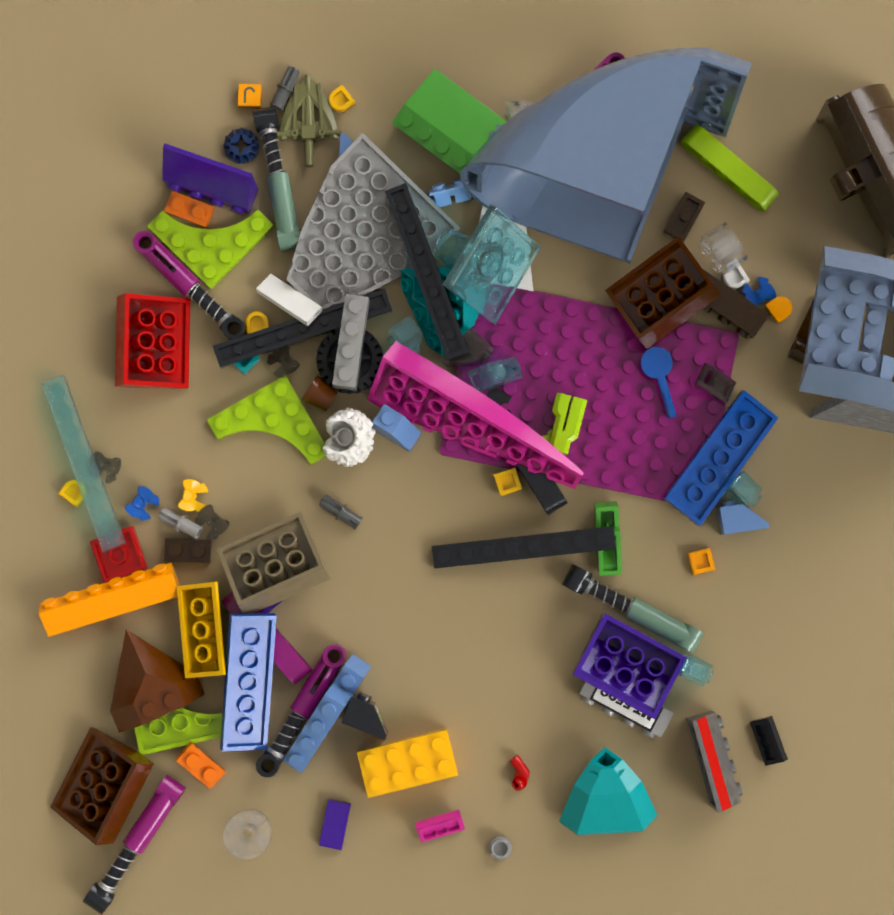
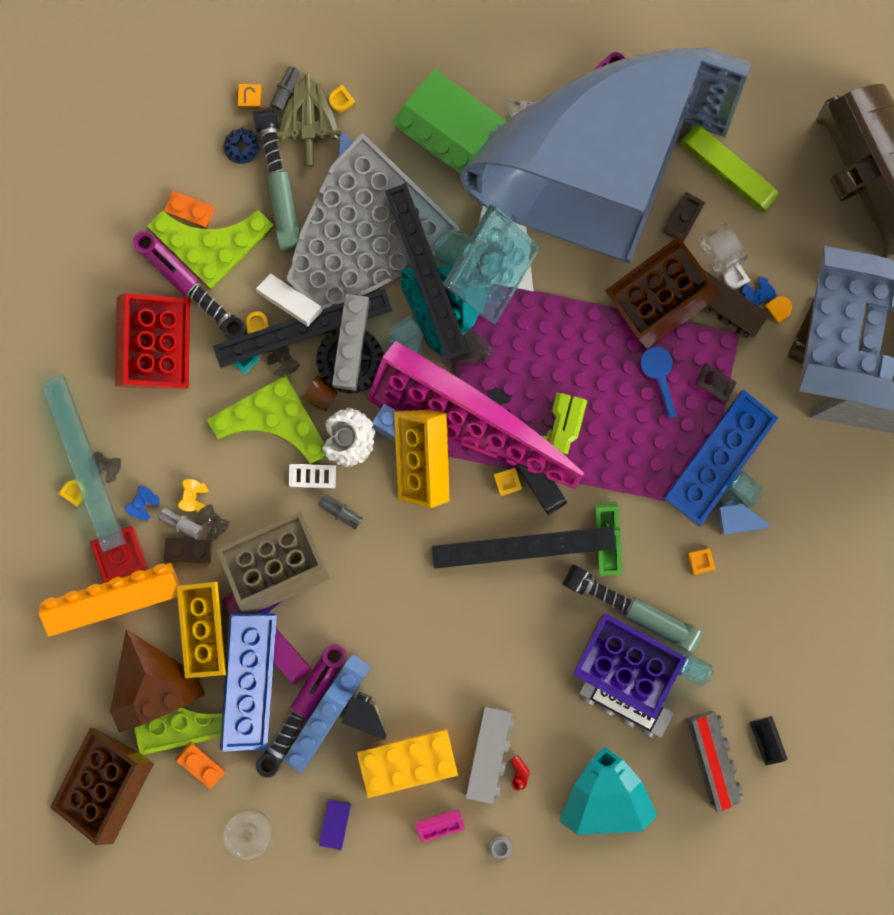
(135, 842): piece -> none
(208, 180): dark purple slope -> none
(303, 467): none -> white slope
(422, 457): none -> yellow slope
(442, 193): light blue hinge -> none
(488, 755): none -> light grey brick
(495, 374): clear light blue slope -> none

